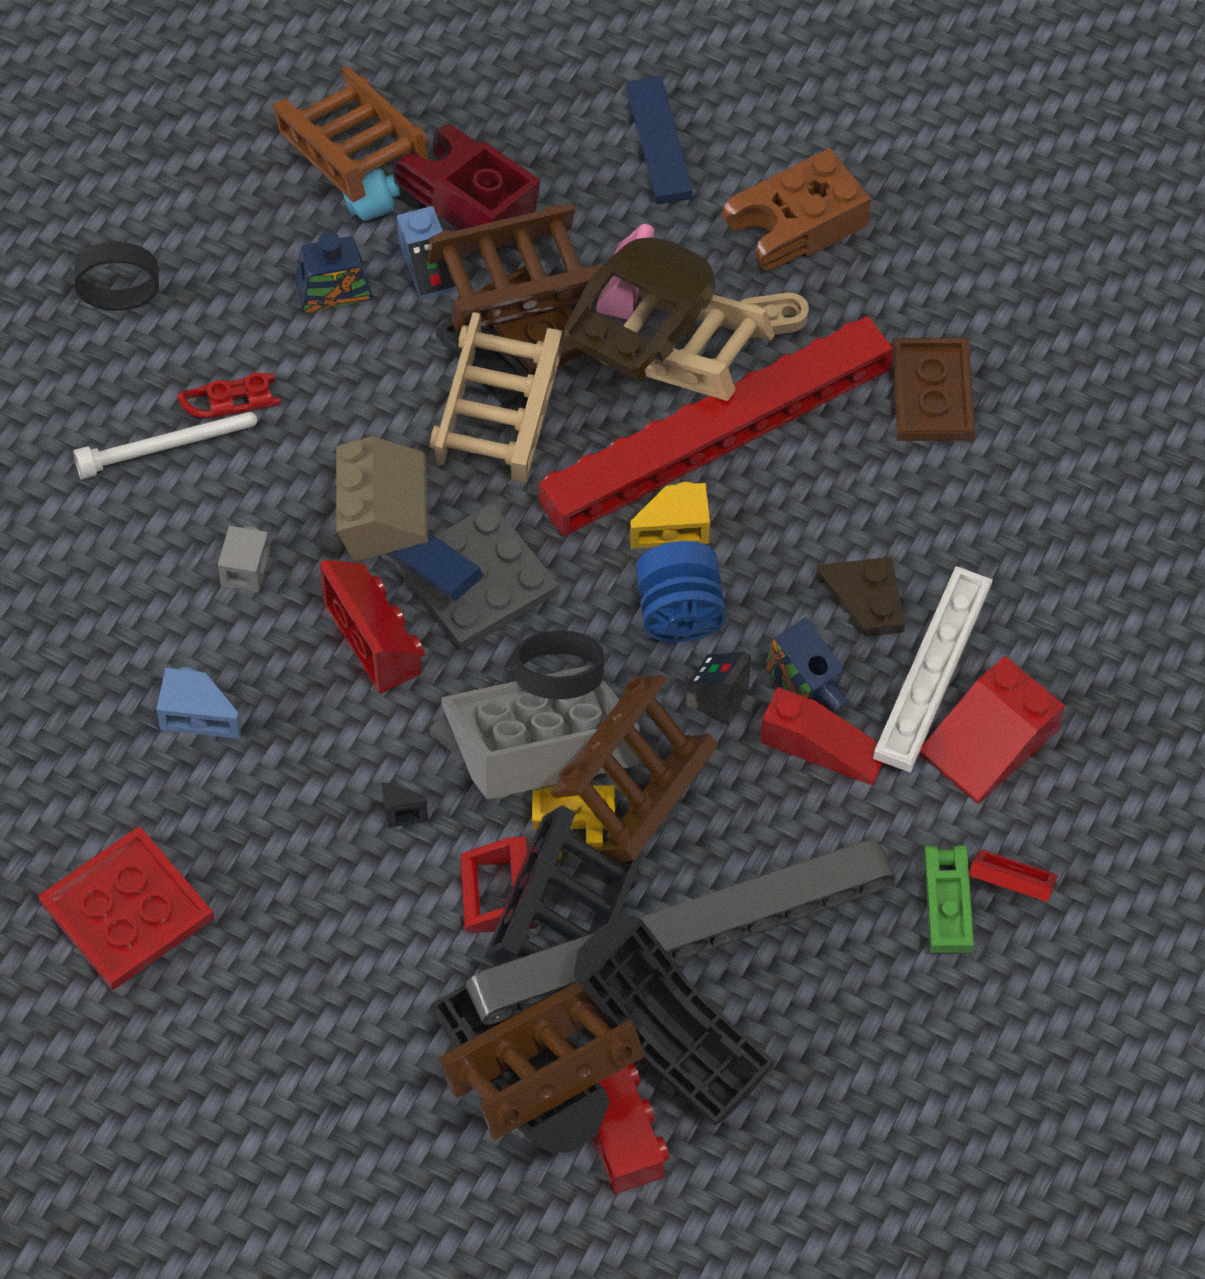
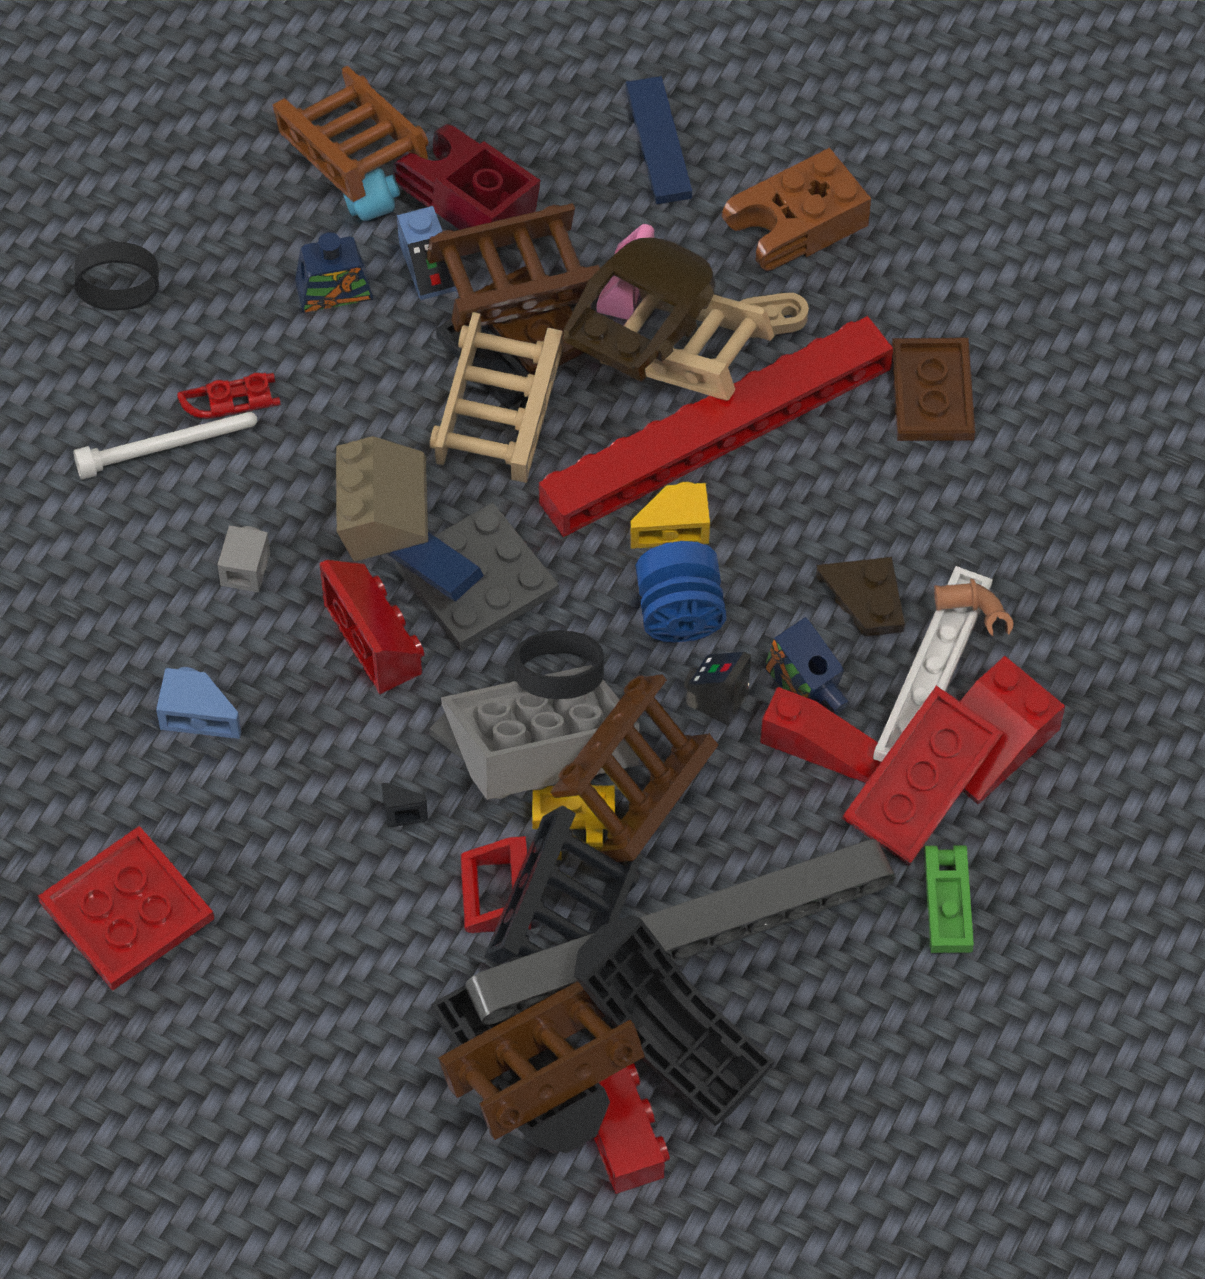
(922, 775): none -> red tile
(973, 596): none -> nougat piece
(1013, 875): red tile -> none

